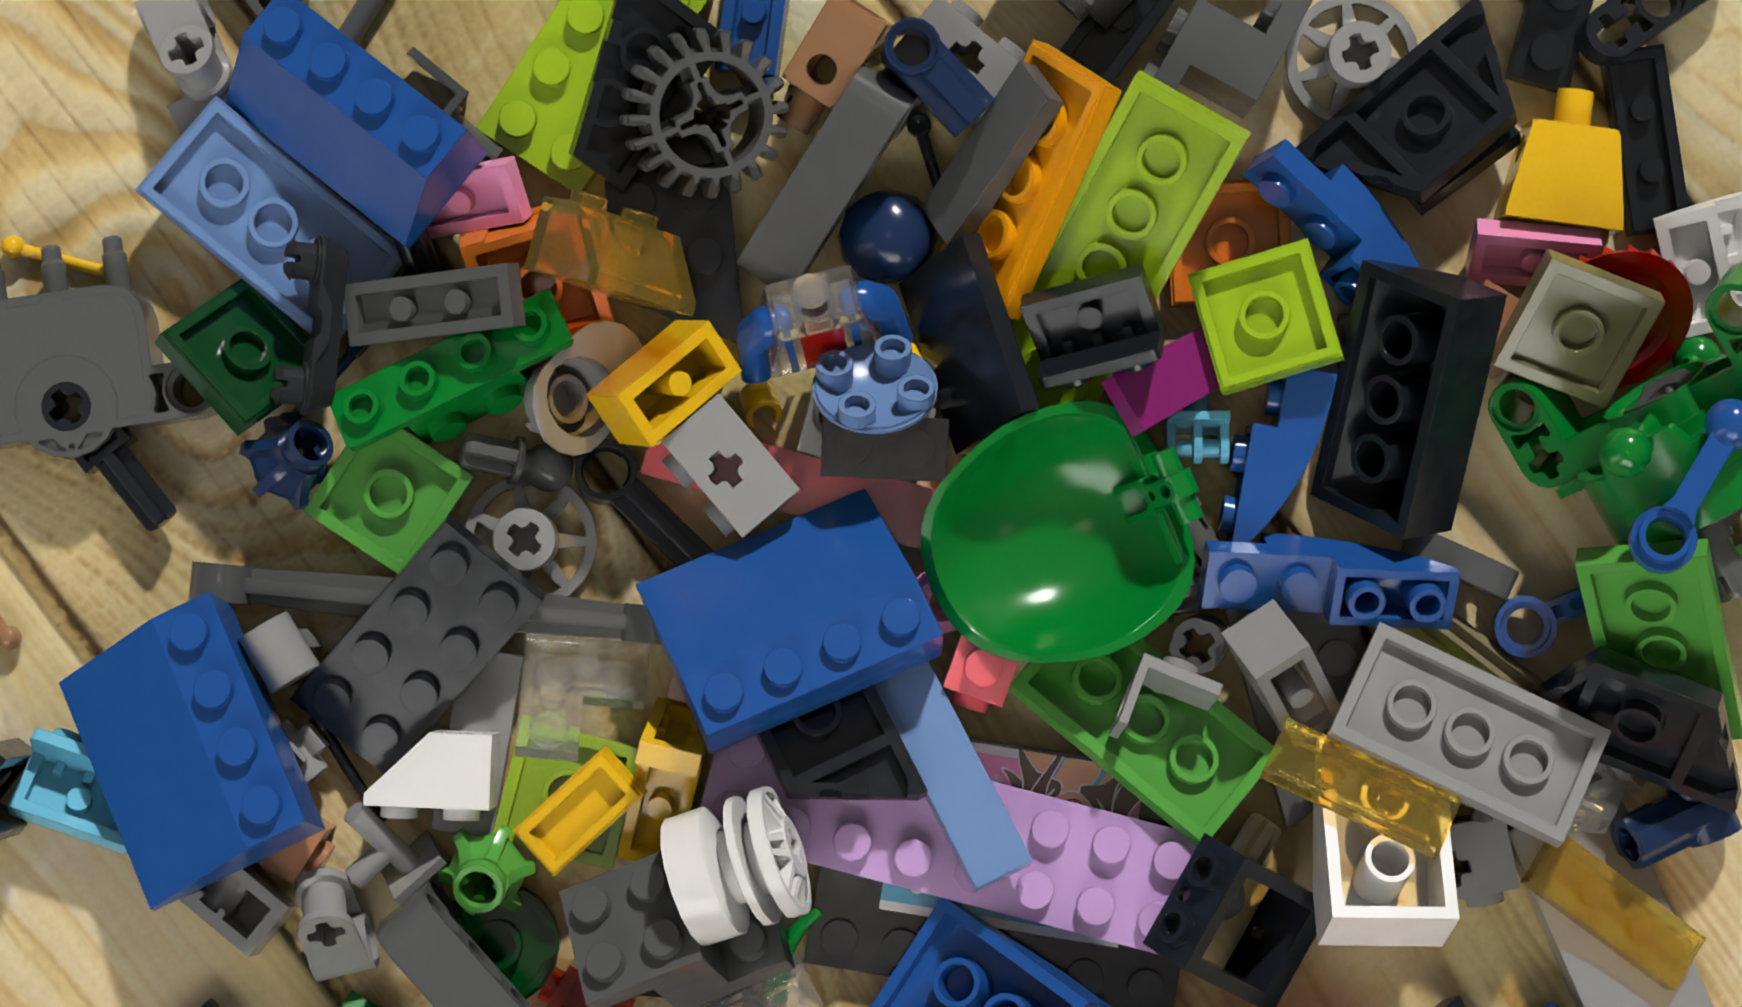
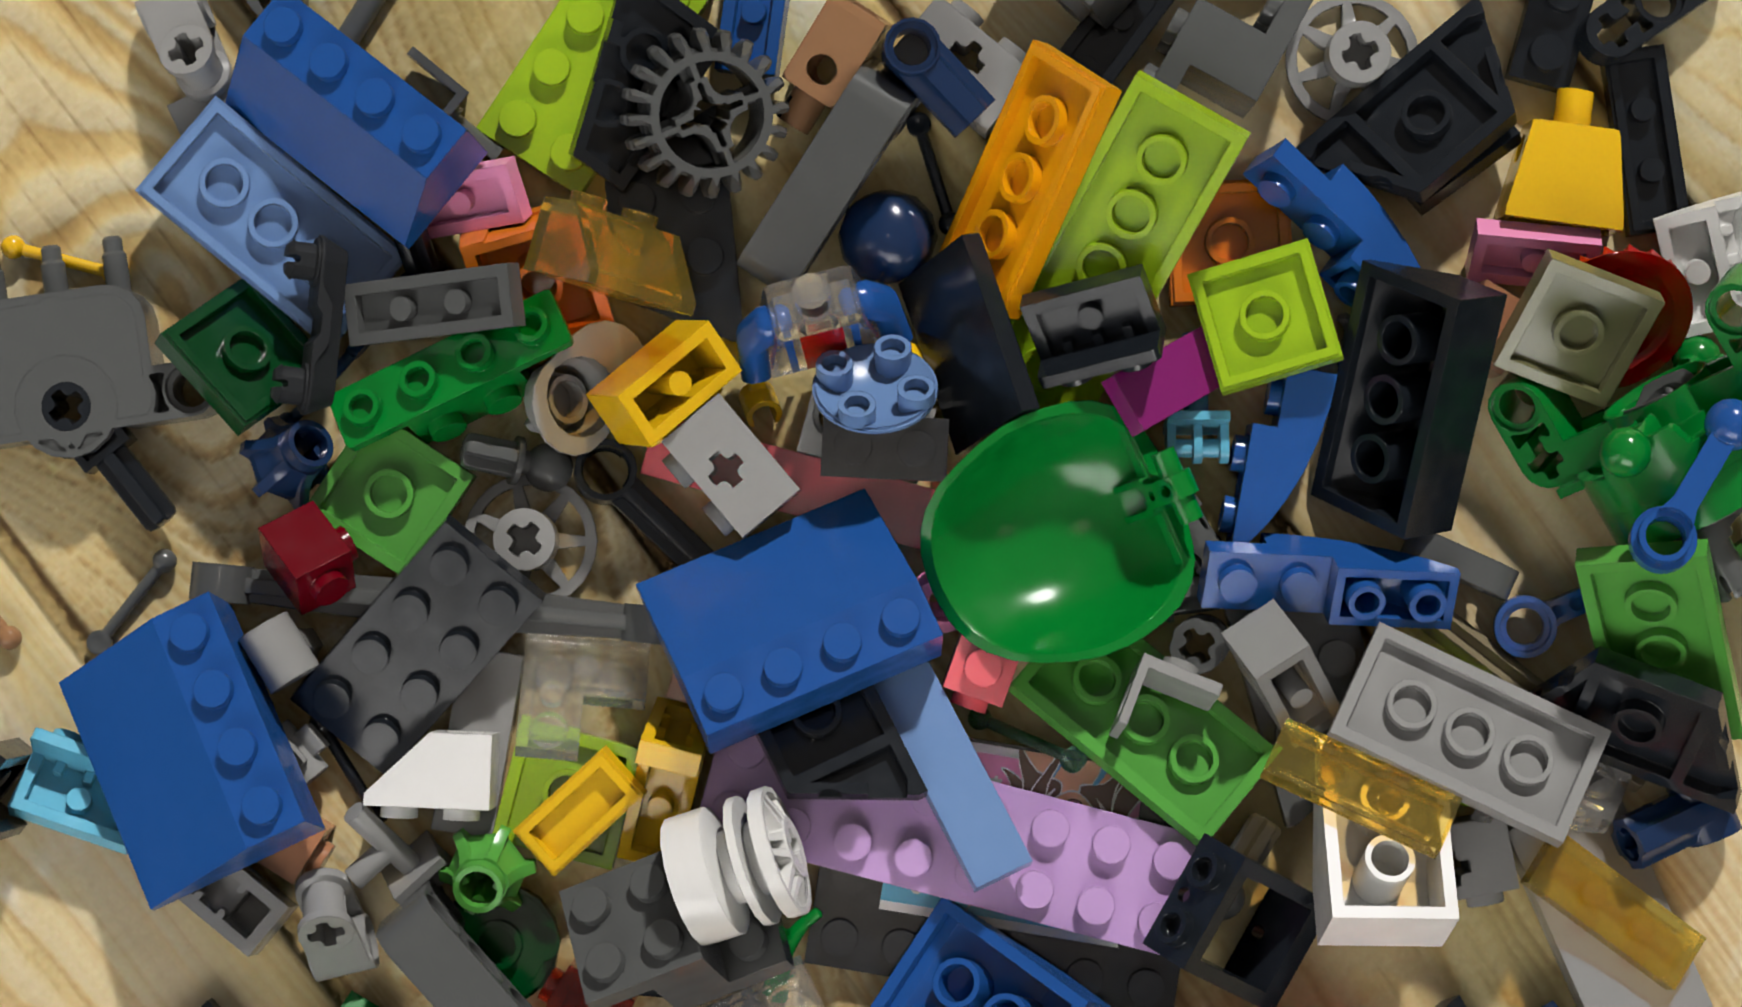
(100, 640): none -> dark grey hinge
(309, 557): none -> dark red brick
(992, 153): dark grey tile -> none
(1071, 759): none -> clear green hinge

